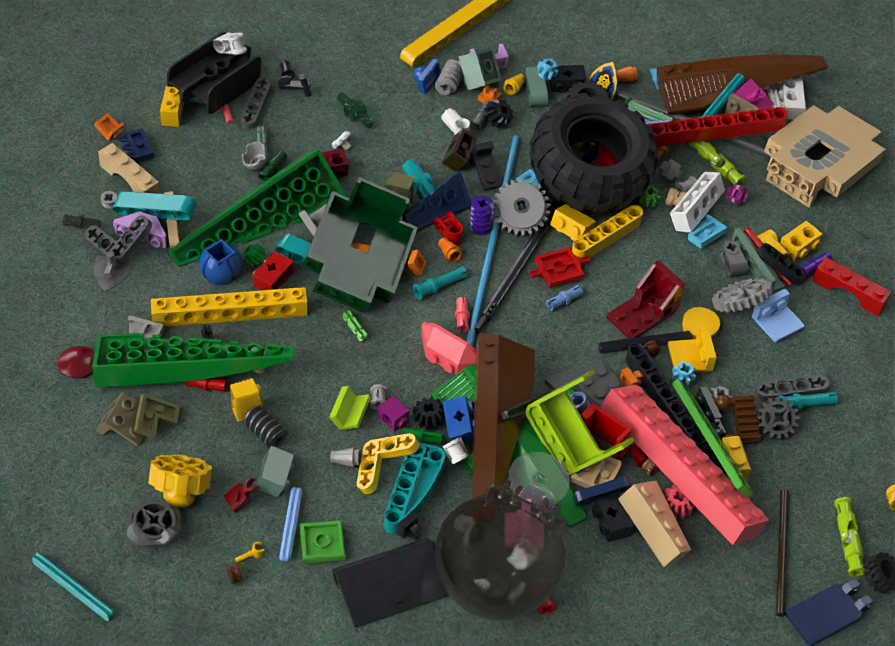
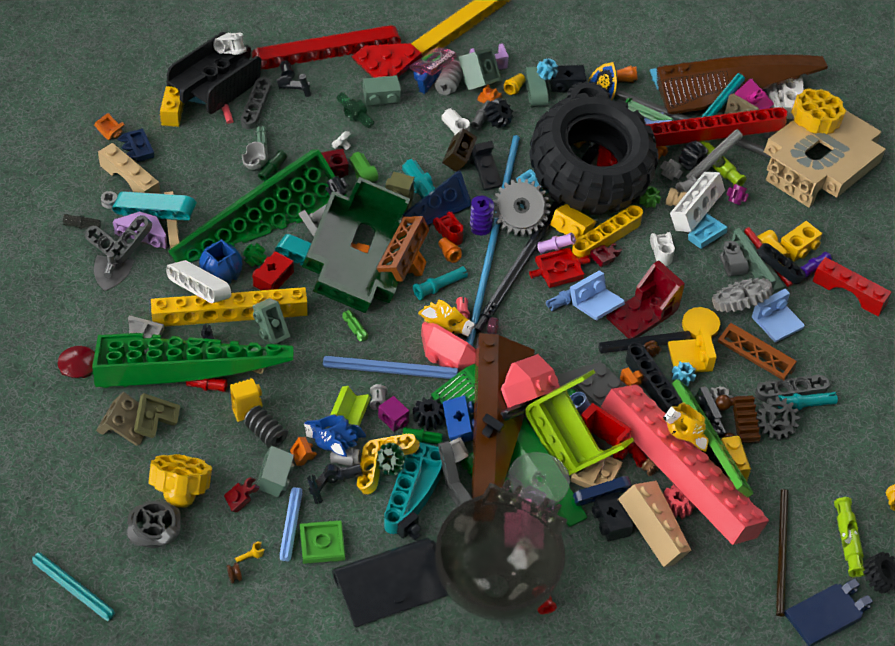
(198, 281): none -> white beam
(271, 321): none -> sand green brick
(302, 451): none -> orange tile
(325, 46): none -> red beam
(331, 475): none -> black pin
(336, 438): none -> blue piece
(337, 185): none -> black gear
(362, 167): none -> bright green piece
(381, 90): none -> sand green brick
(387, 59): none -> red plate
(389, 367): none -> medium blue axle
(397, 460): none -> dark green gear
(408, 246): none -> dark orange fence
(433, 61): none -> clear pink slope
(446, 316): none -> yellow piece
(454, 487): none -> dark grey beam
(491, 425): none -> black tile
(493, 325): none -> clear pink tile
(528, 380): none -> coral wedge
(556, 243): none -> lavender pin
(593, 297): none -> light blue bracket
(604, 255): none -> dark red plate
(663, 247): none -> white piece
(687, 425): none -> yellow piece
(692, 155): none -> black gear
(716, 154): none -> light grey axle
(757, 348): none -> dark orange fence
(818, 111): none -> yellow connector

